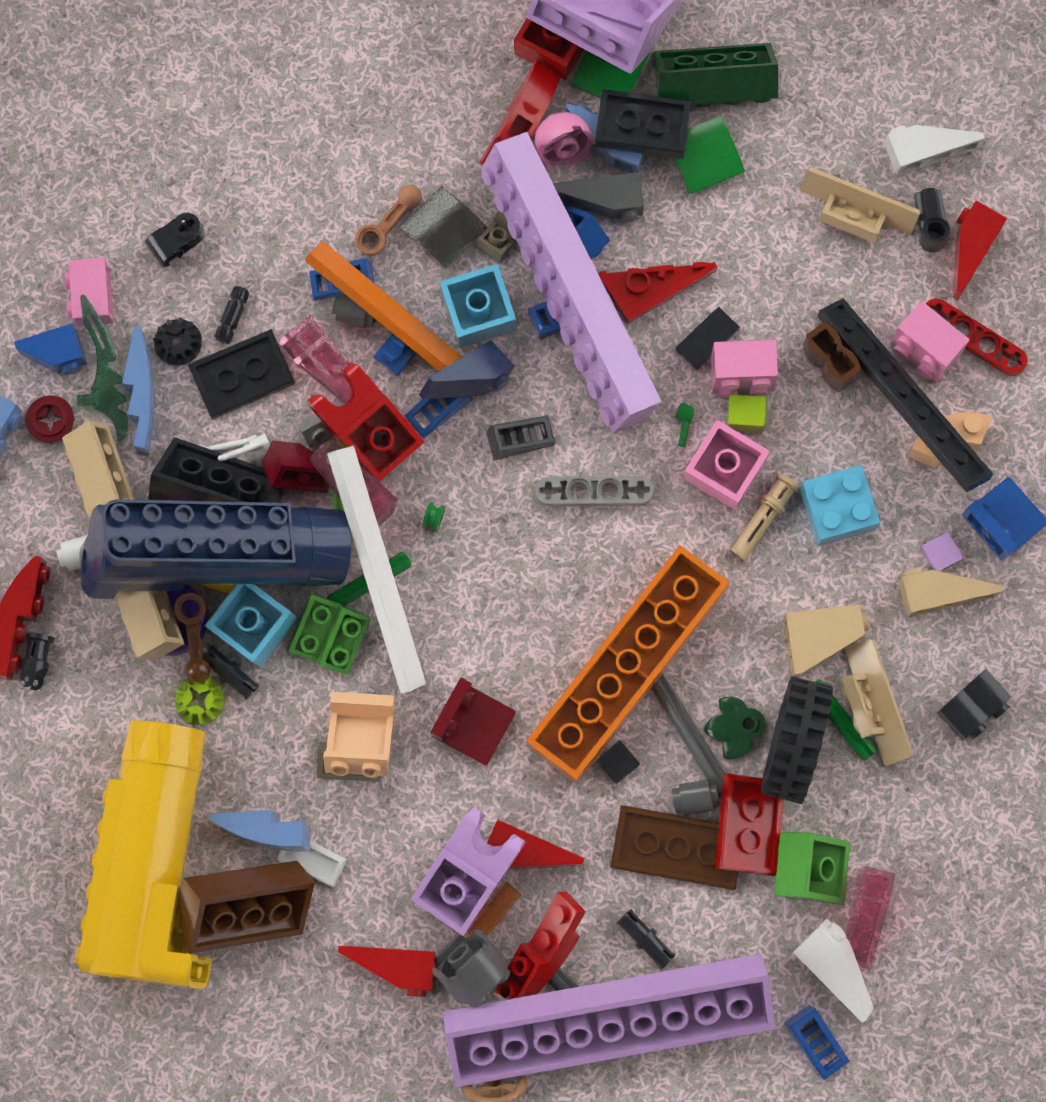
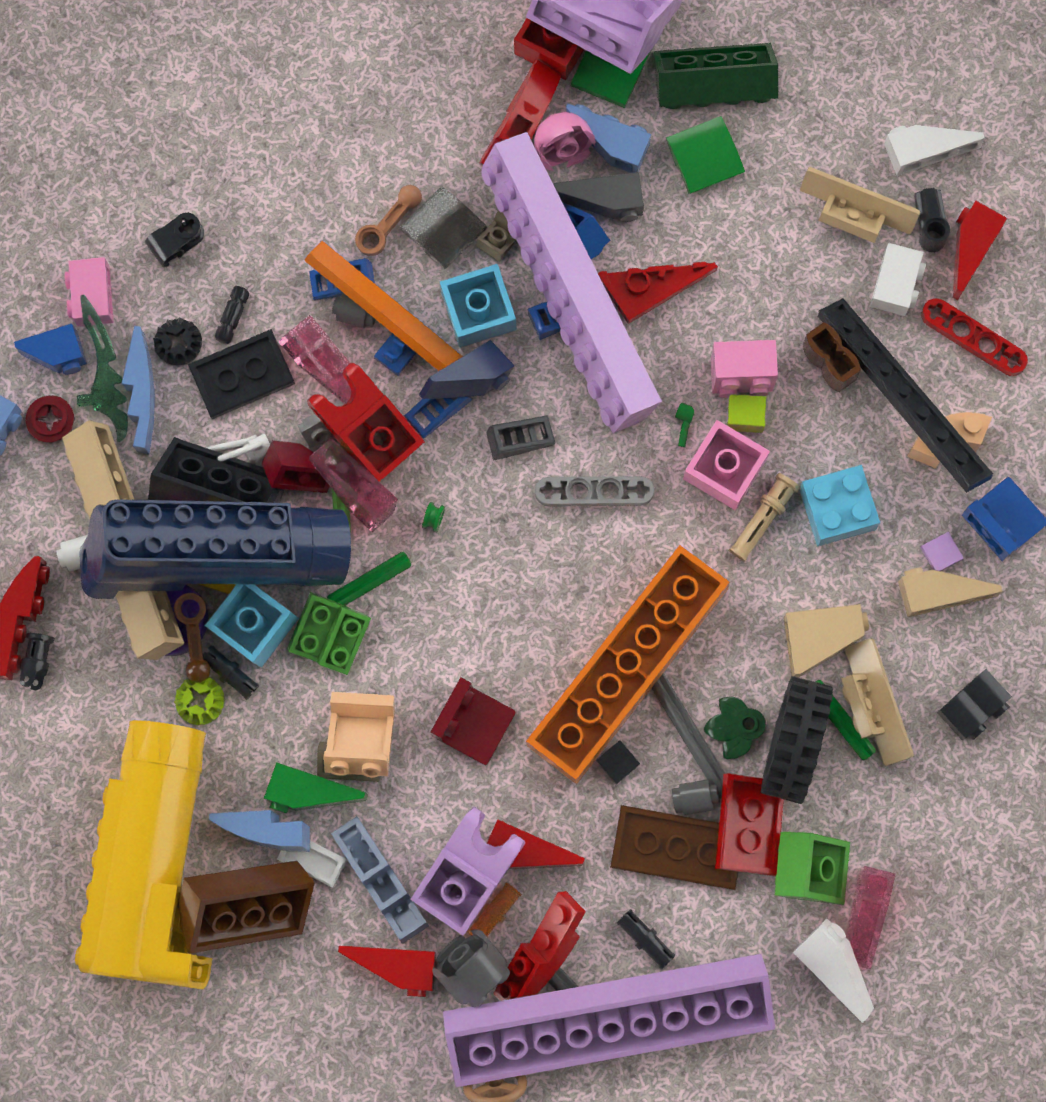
(302, 791): none -> green slope
(376, 569): white tile -> none
(379, 880): none -> sand blue slope
(642, 124): black tile -> none
(699, 343): black tile -> none
(800, 1019): blue slope -> none
(897, 279): none -> white brick
(928, 342): bright pink brick -> none

